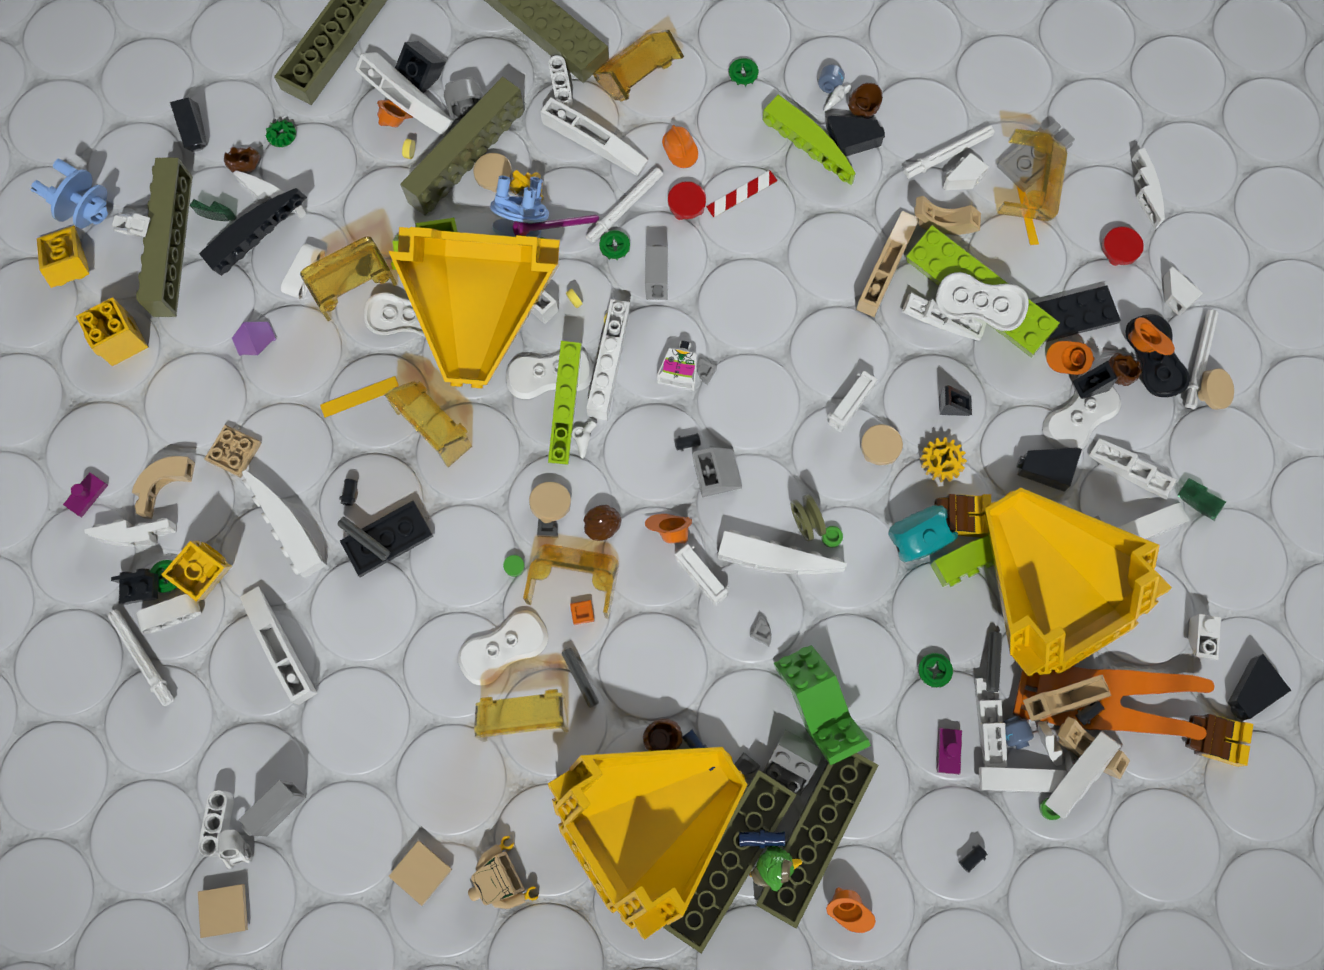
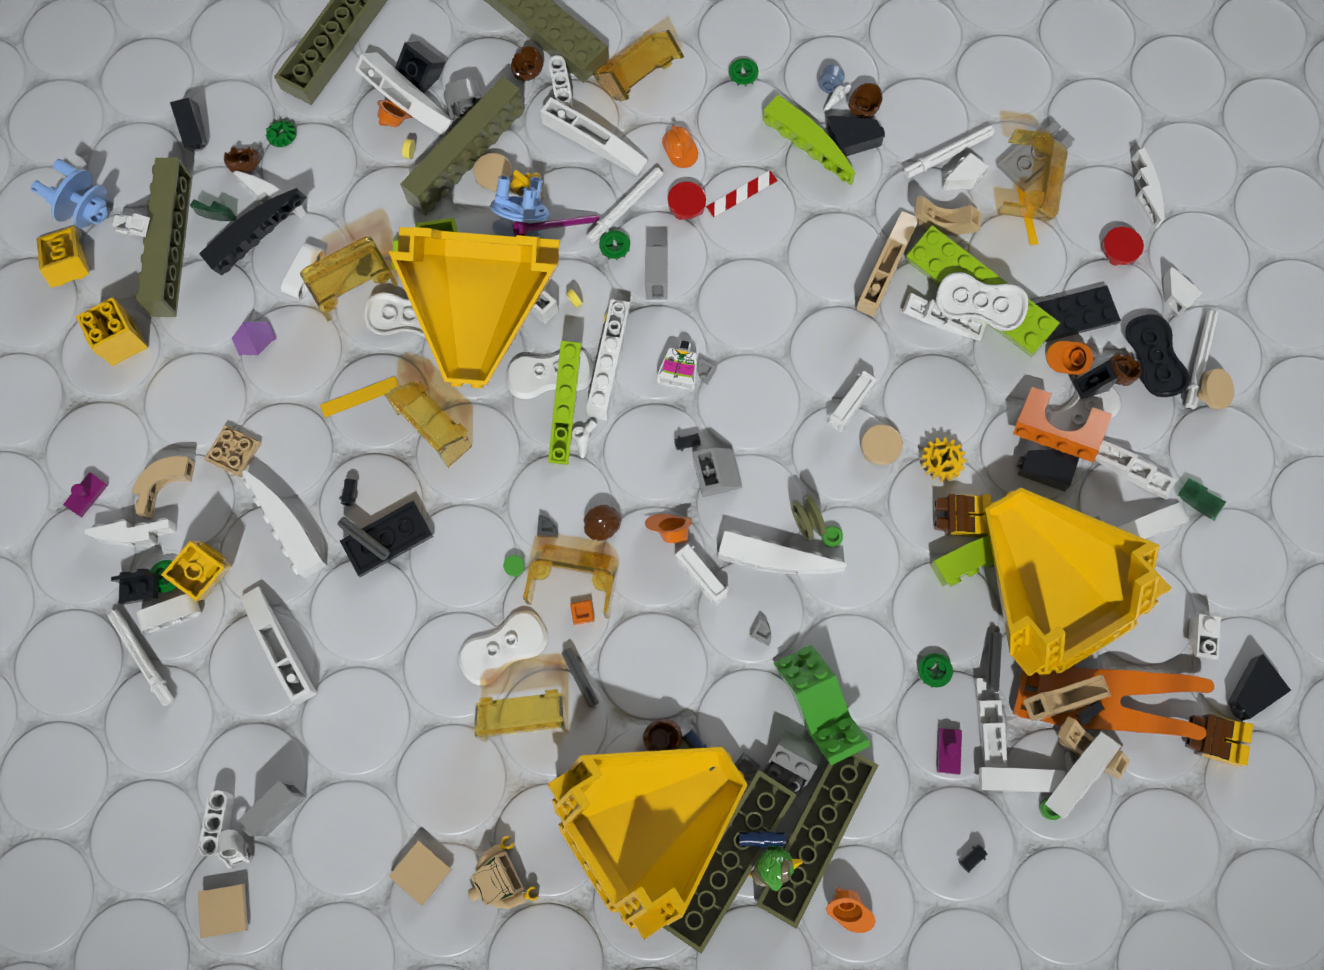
(527, 64): none -> reddish brown hair
(549, 501): tan tile -> none
(922, 533): teal animal -> none
(955, 402): black slope -> none
(1018, 732): sand blue head -> none
(1050, 744): white slope -> none
(1079, 443): none -> orange arch
(1149, 338): orange piece -> none

